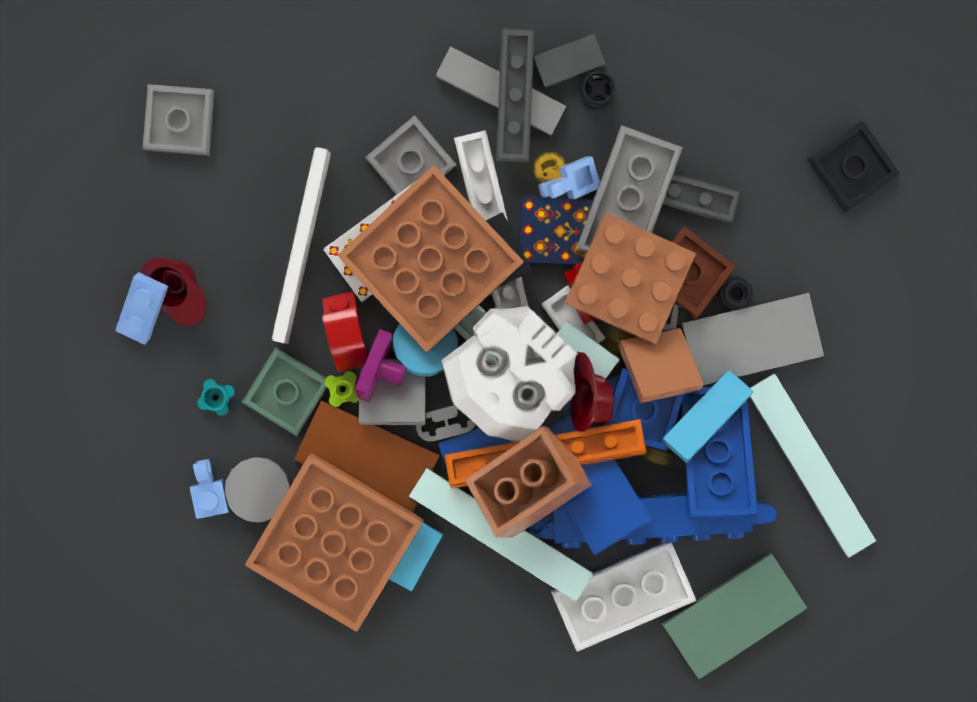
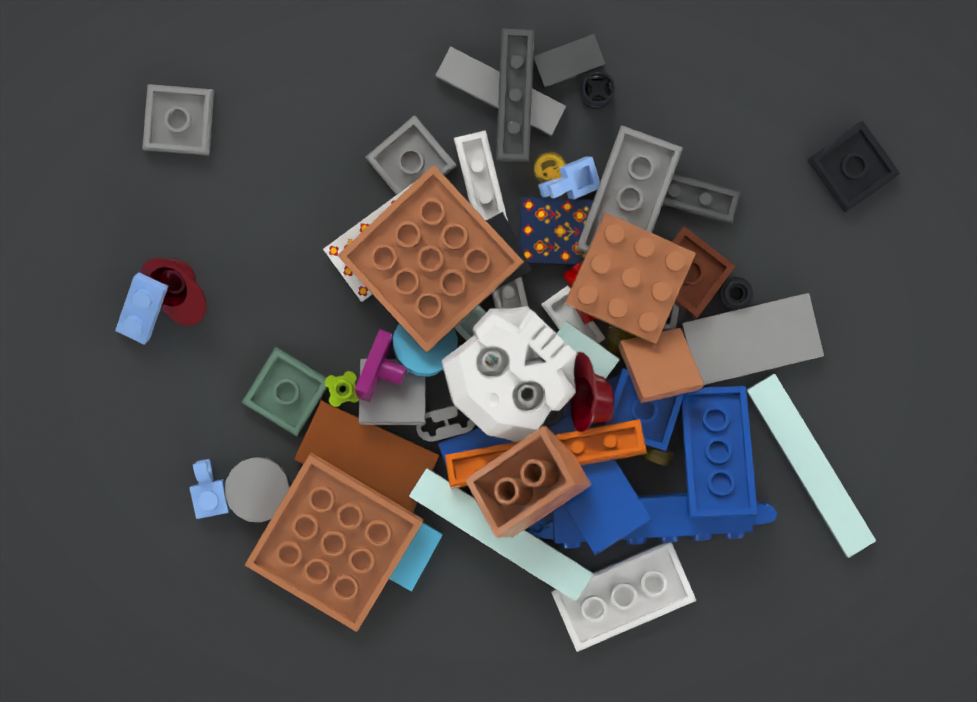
(207, 401): teal plate -> none
(301, 245): white tile -> none
(344, 331): red brick -> none
(707, 416): medium azure tile -> none
(734, 615): sand green tile -> none

